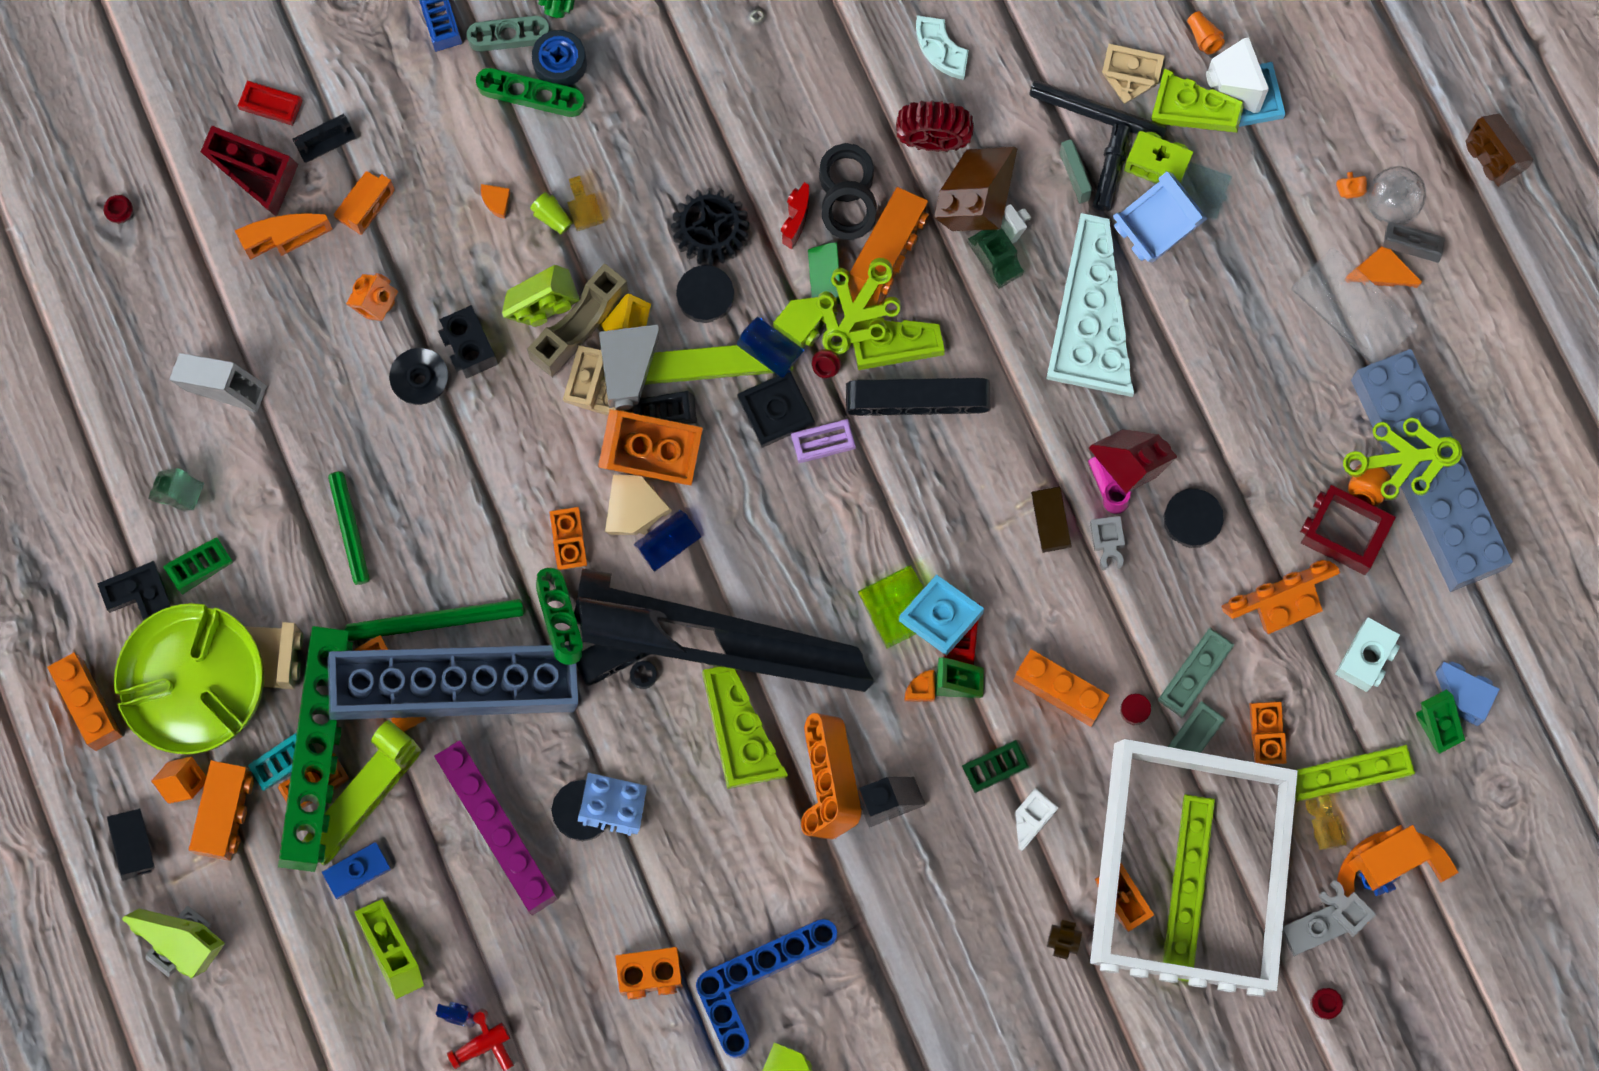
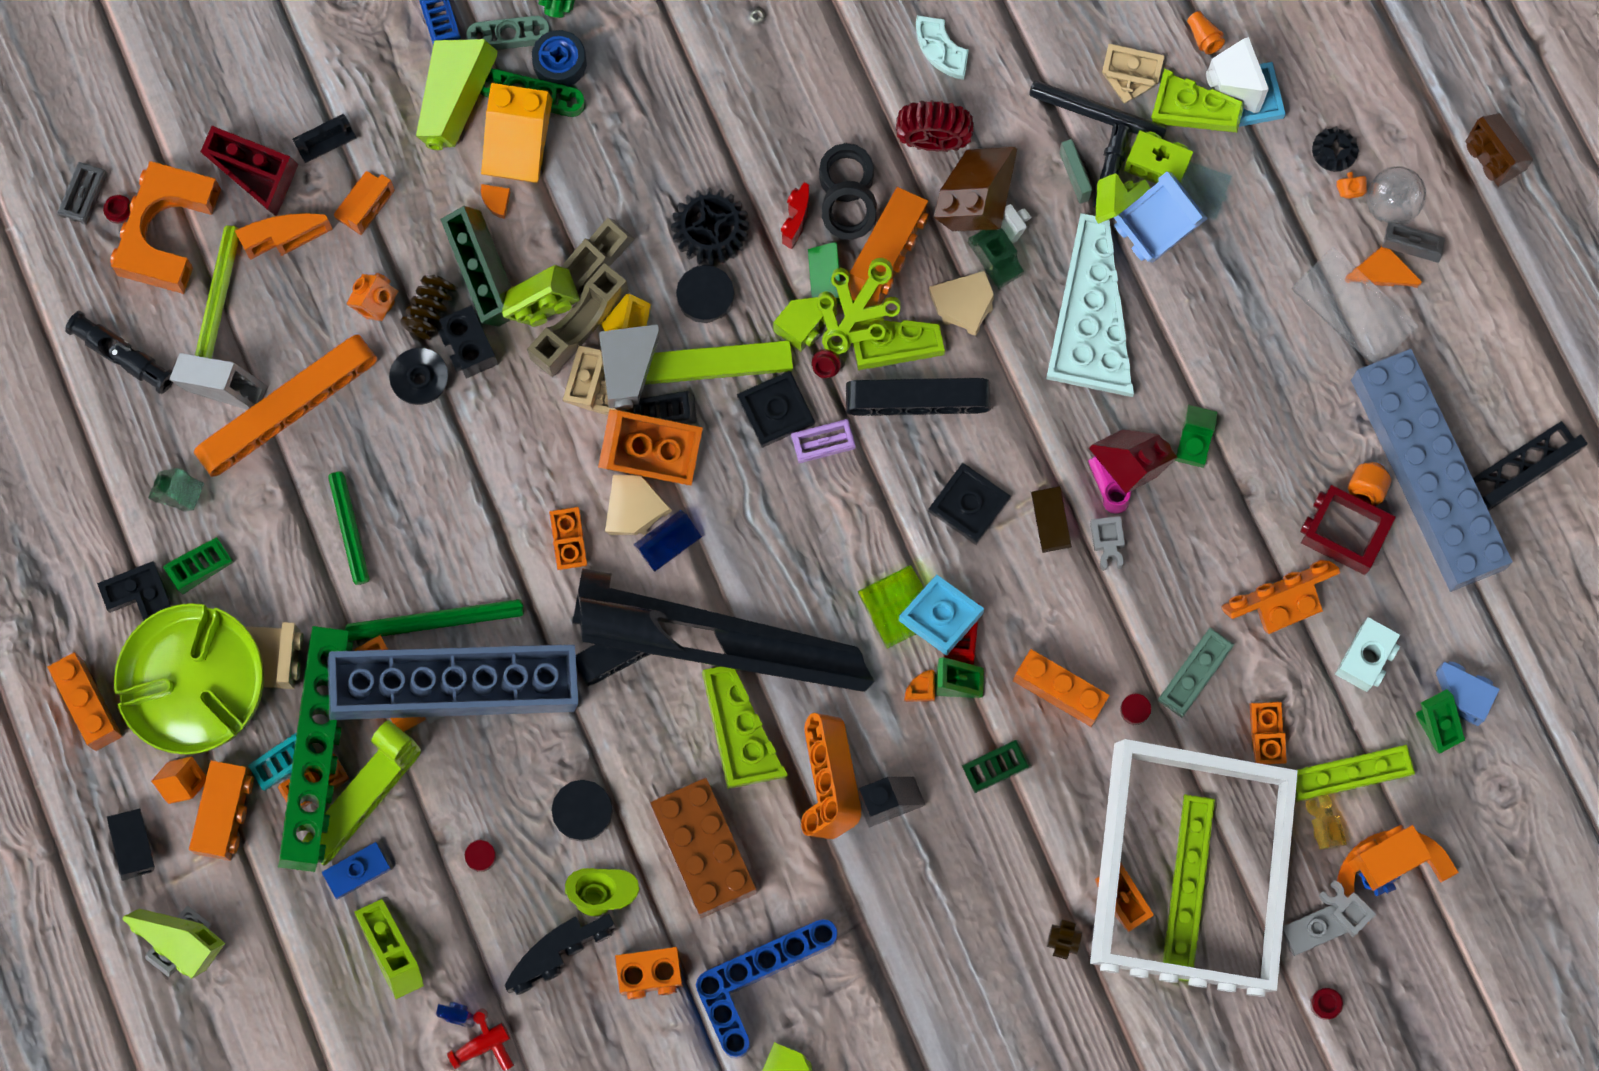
(92, 196): none -> flat silver tile
(134, 362): none -> black piece
(160, 189): none -> orange arch
(217, 292): none -> lime axle
(270, 103): red tile -> none
(285, 405): none -> orange beam
(426, 305): none -> dark brown piece
(452, 88): none -> lime slope
(478, 263): none -> dark green brick
(480, 855): none -> dark red tile
(496, 828): magenta arch -> none
(515, 132): none -> light orange slope
(545, 957): none -> black slope
(551, 213): lime cone -> none
(559, 615): green beam -> none
(584, 209): clear yellow plate -> none
(601, 890): none -> lime piece
(602, 247): none -> dark tan slope
(612, 803): light blue hinge -> none
(637, 681): black bush -> none
(703, 848): none -> dark orange brick
(769, 347): clear blue slope -> none
(964, 301): none -> tan slope
(969, 503): none -> black tile
(1032, 817): white tile -> none
(1115, 196): none -> lime slope
(1193, 518): black tile -> none
(1196, 436): none -> green slope
(1198, 729): sand green tile -> none
(1325, 156): none -> black gear
(1407, 457): lime plant -> none
(1533, 471): none -> black fence

